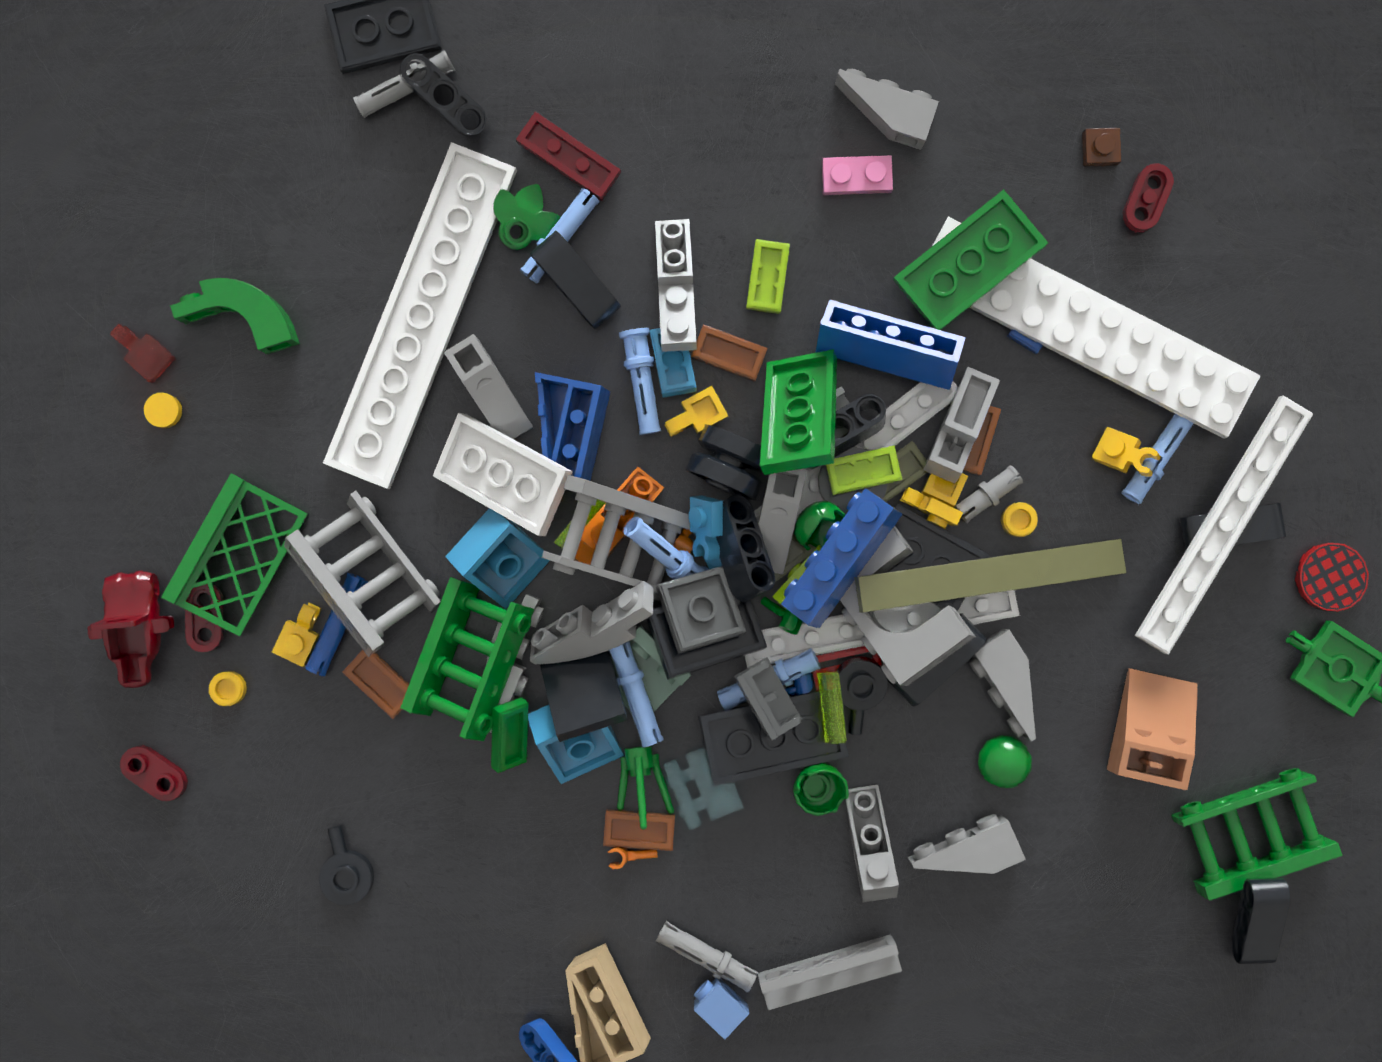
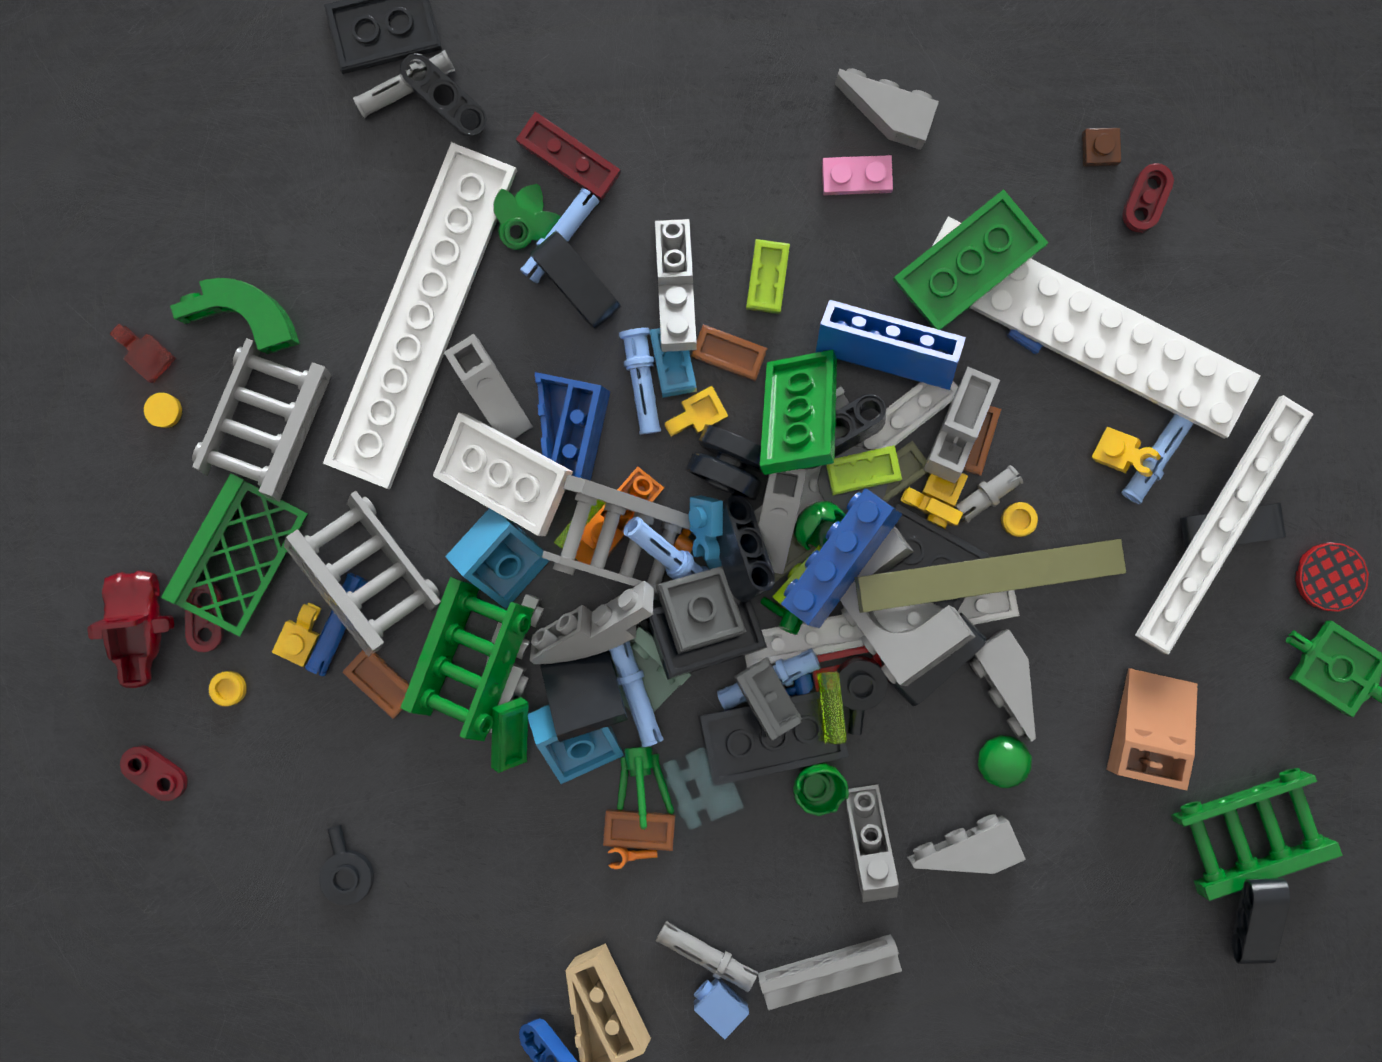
(284, 446): none -> light grey fence

